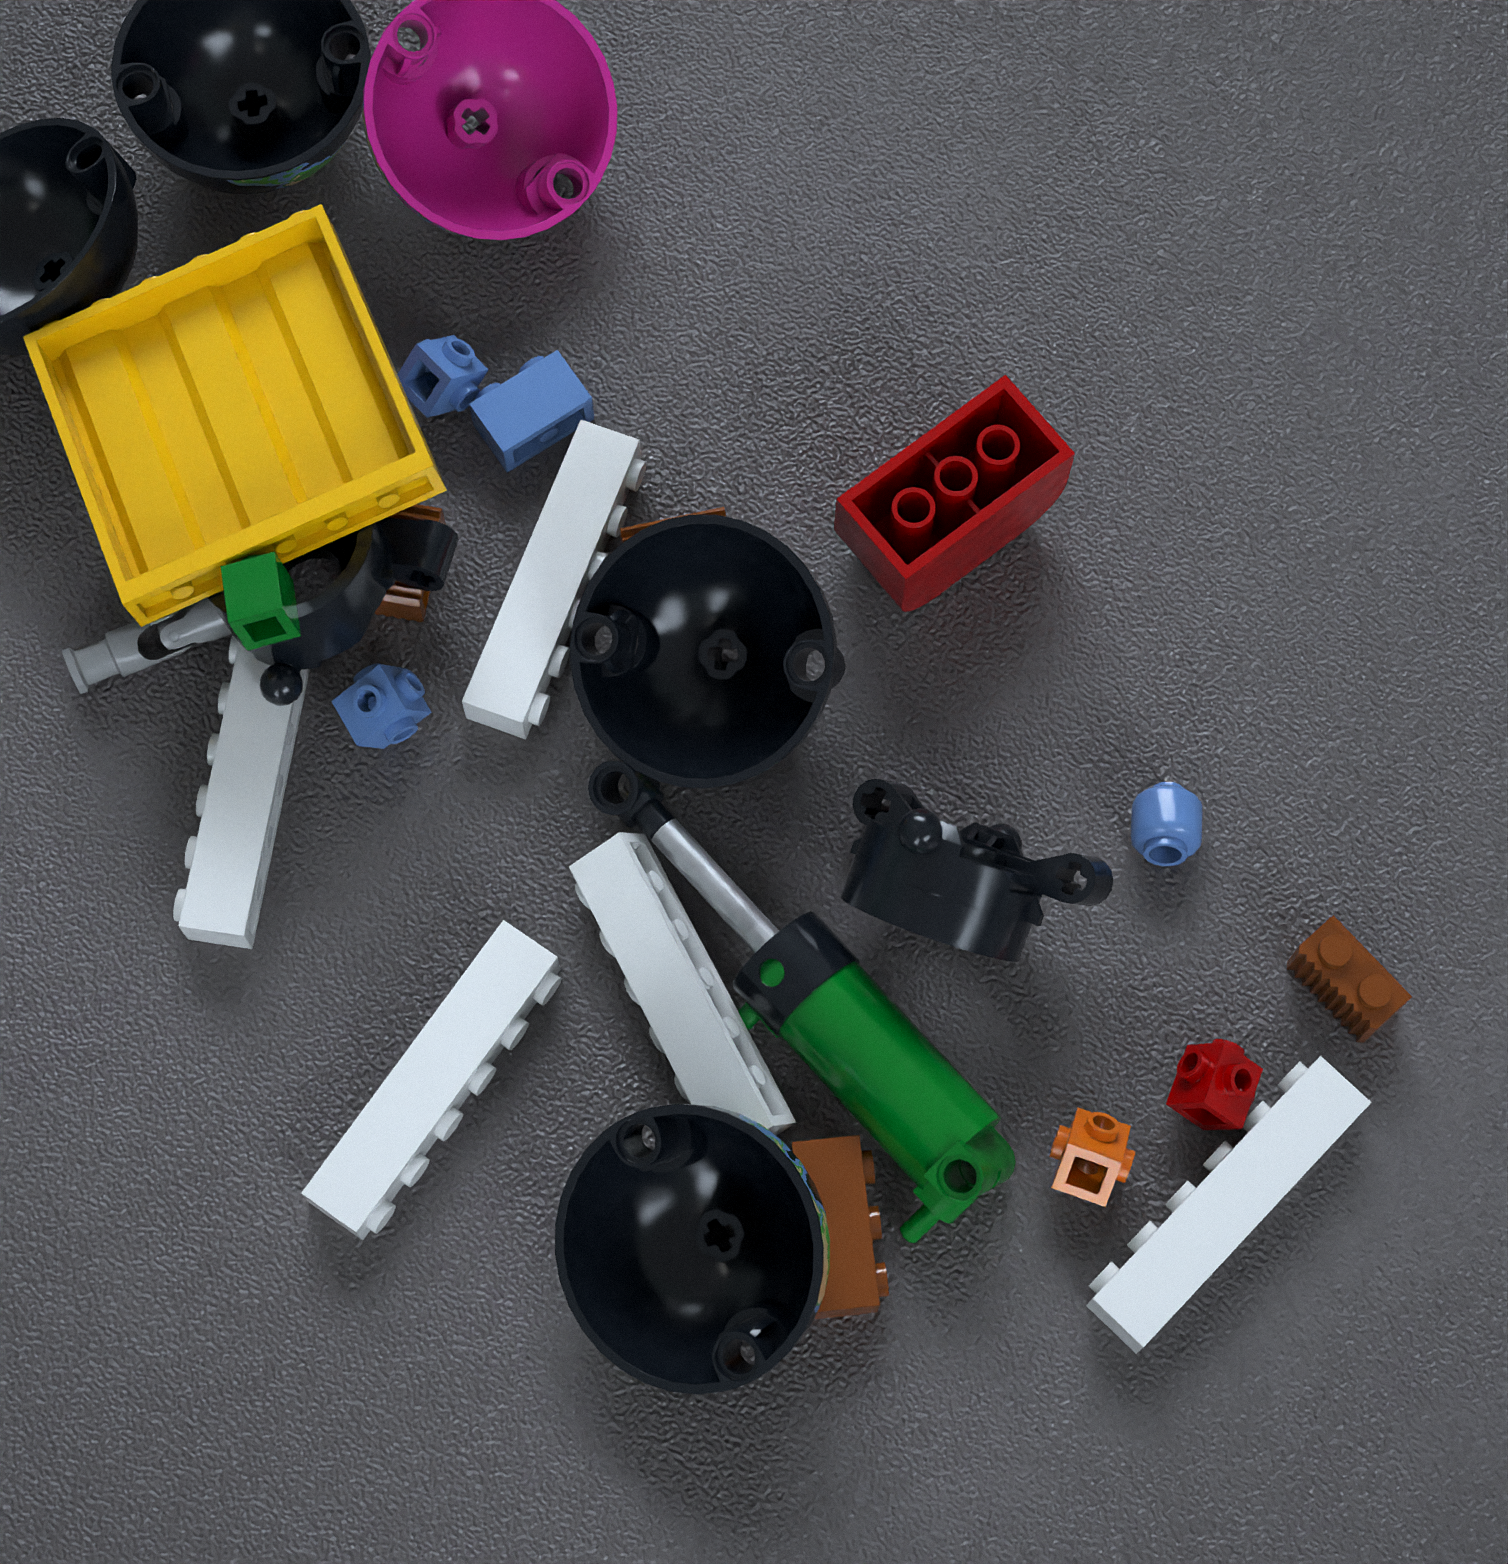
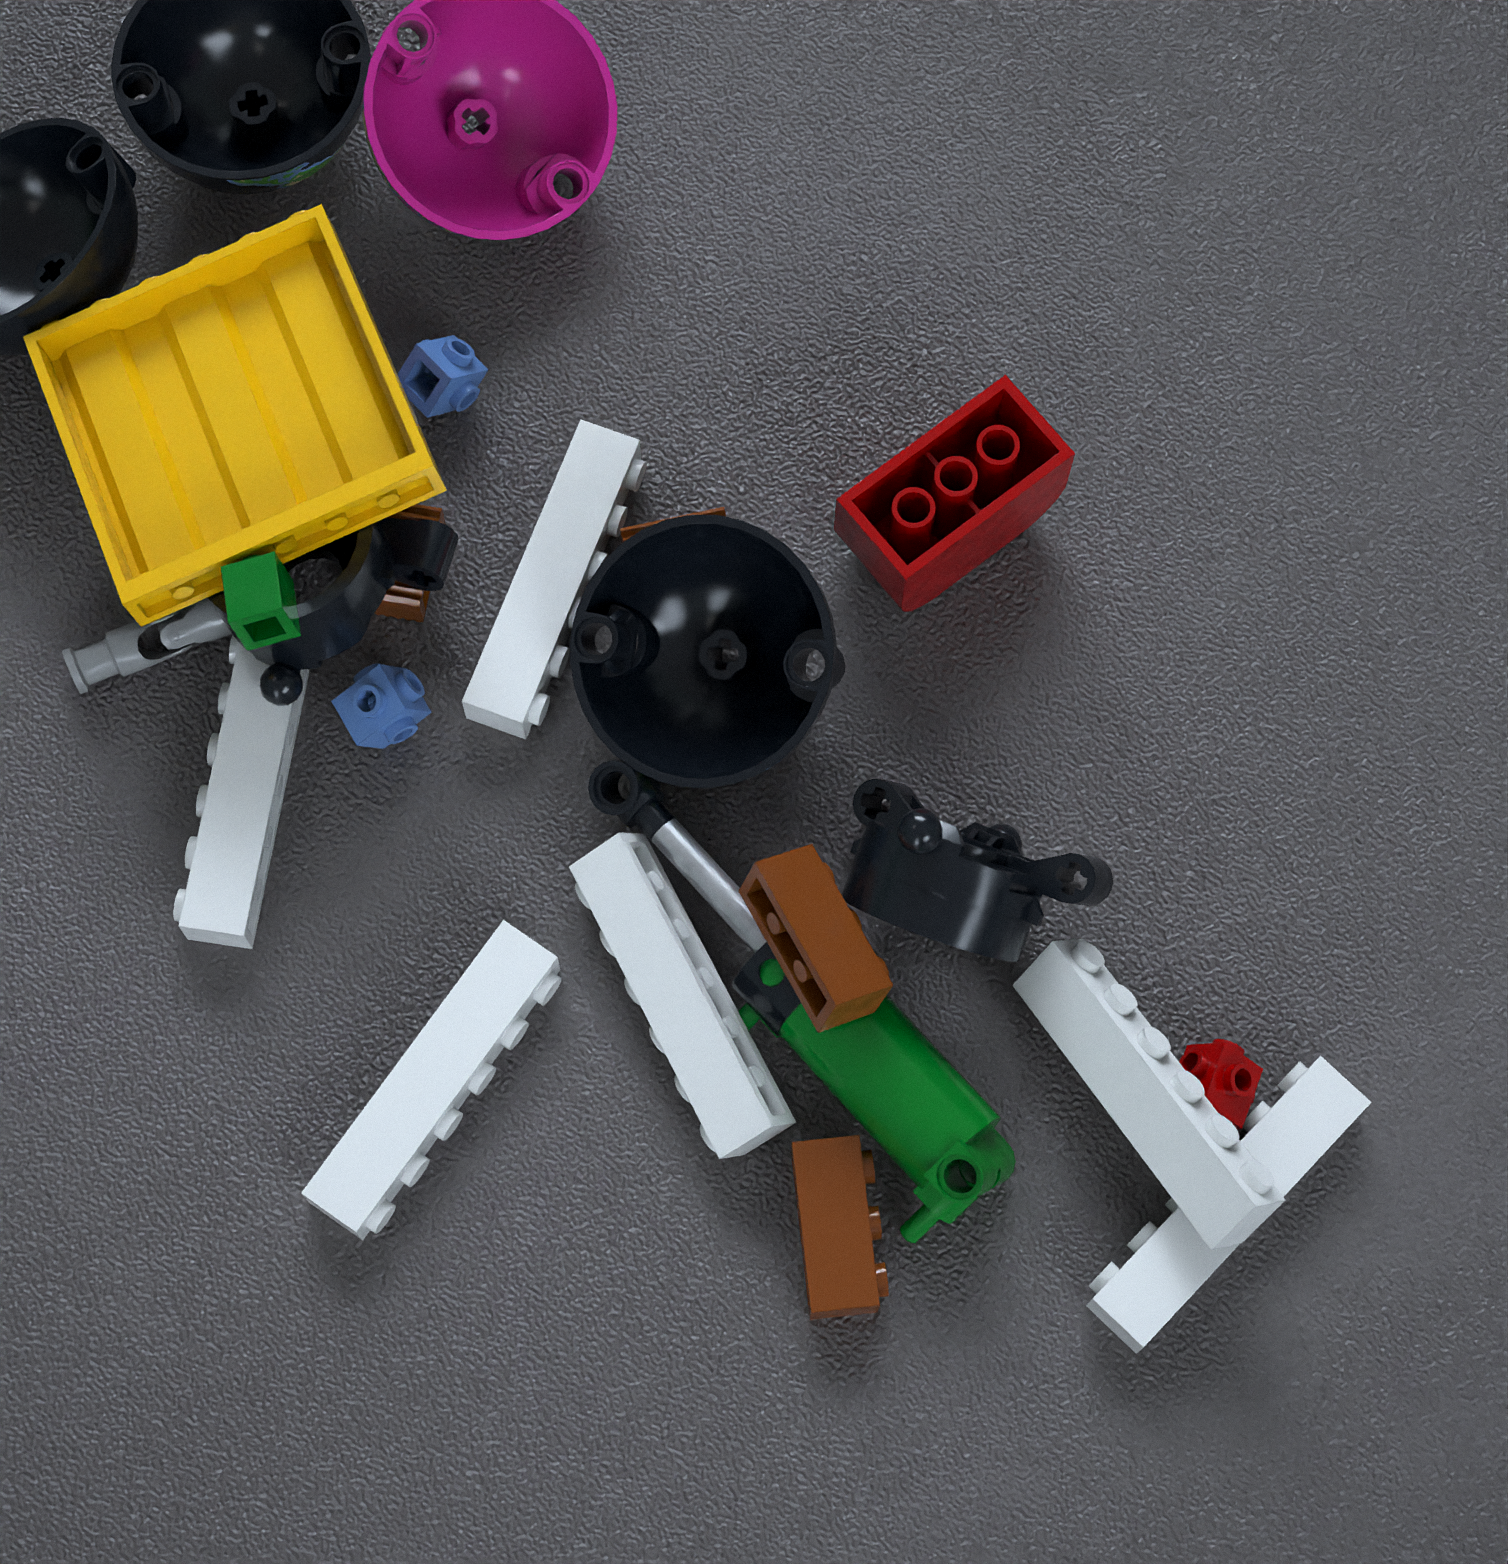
(531, 410): medium blue brick -> none
(651, 1253): black piece -> none
(815, 937): none -> dark orange brick
(1091, 1156): orange brick -> none
(1149, 1093): none -> white brick
(1166, 824): medium blue head -> none
(1347, 979): dark orange brick -> none

